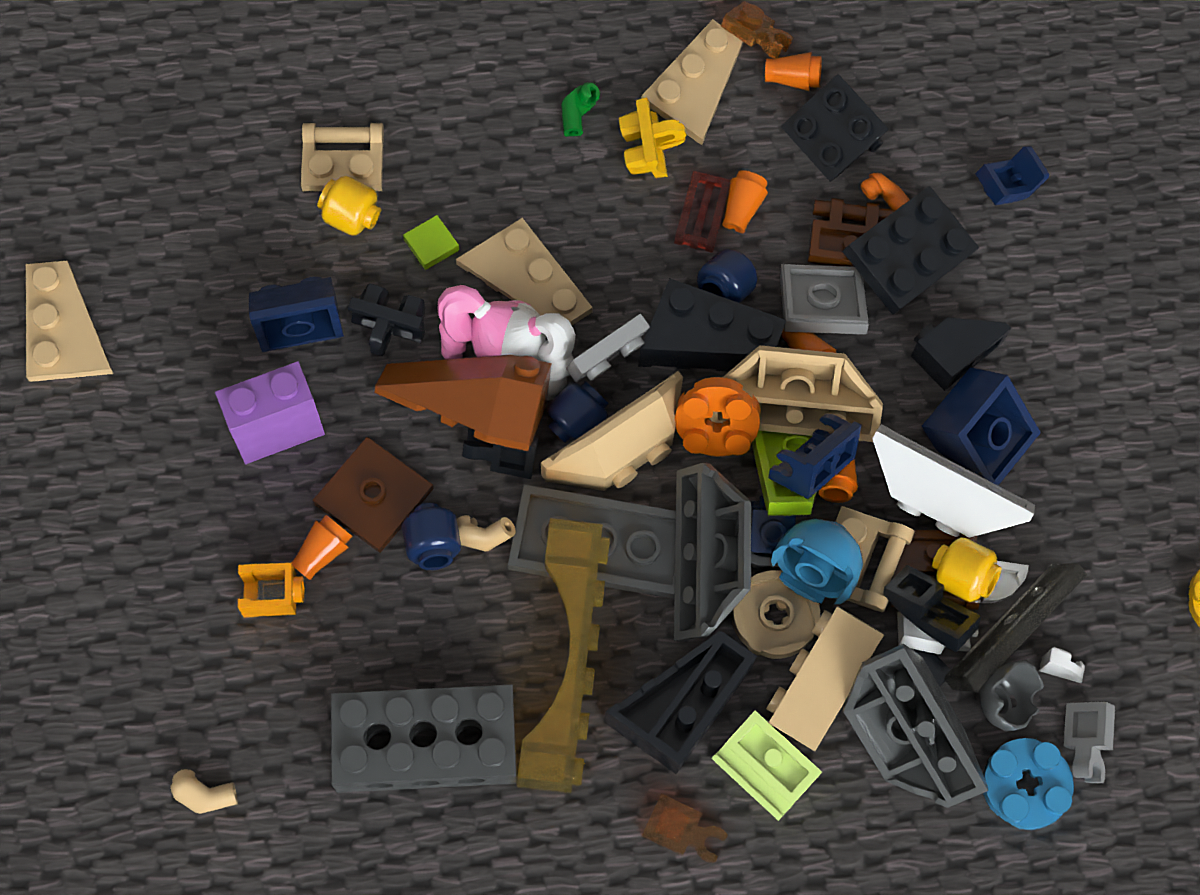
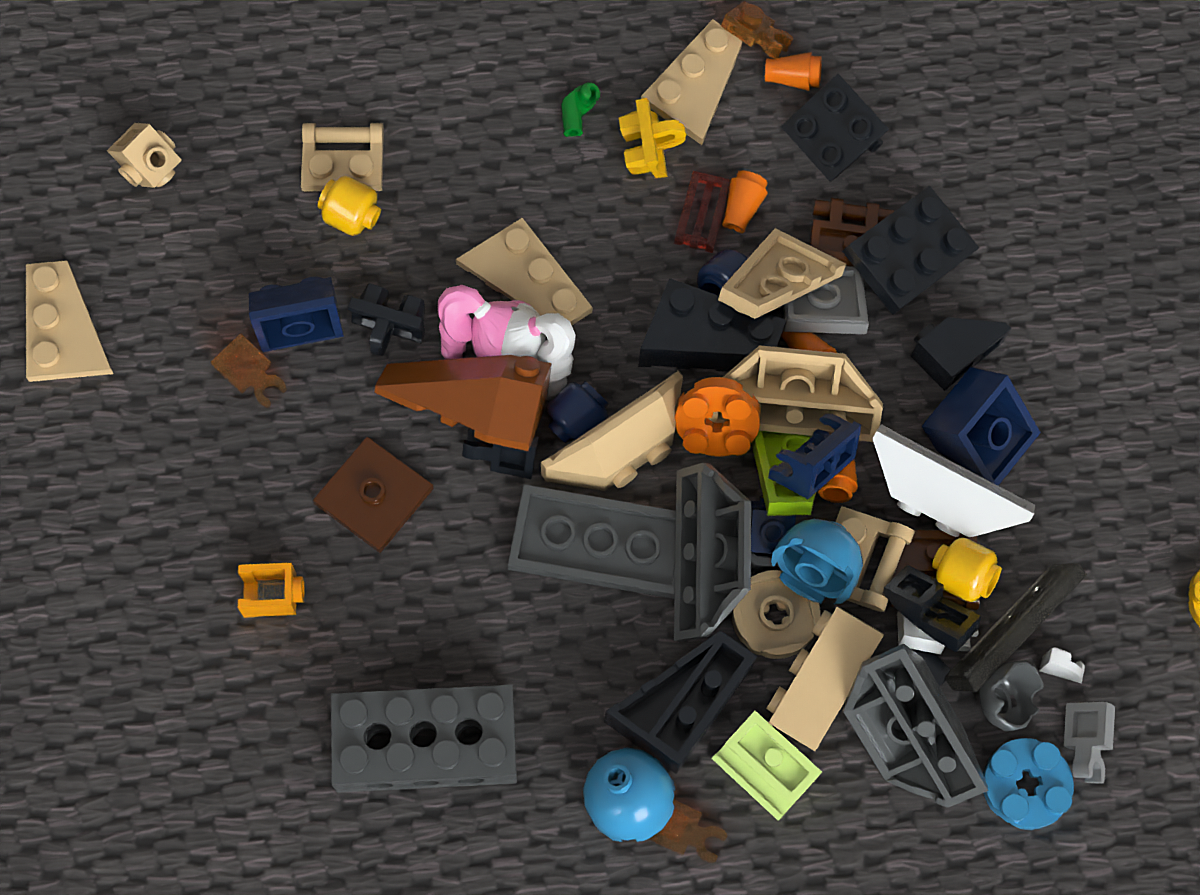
(145, 156): none -> tan brick
(199, 797): tan arm -> none
(246, 367): none -> clear orange plate
(270, 412): medium lavender brick -> none
(321, 546): orange cone -> none
(431, 242): lime tile -> none
(431, 536): dark blue head -> none
(484, 538): tan arm -> none
(550, 749): clear yellow arch -> none
(622, 341): light grey wing -> none
(629, 795): none -> dark azure cylinder
(778, 274): none -> tan wing
(879, 184): orange arm -> none
(1010, 579): white tile -> none
(1013, 178): dark blue bracket -> none

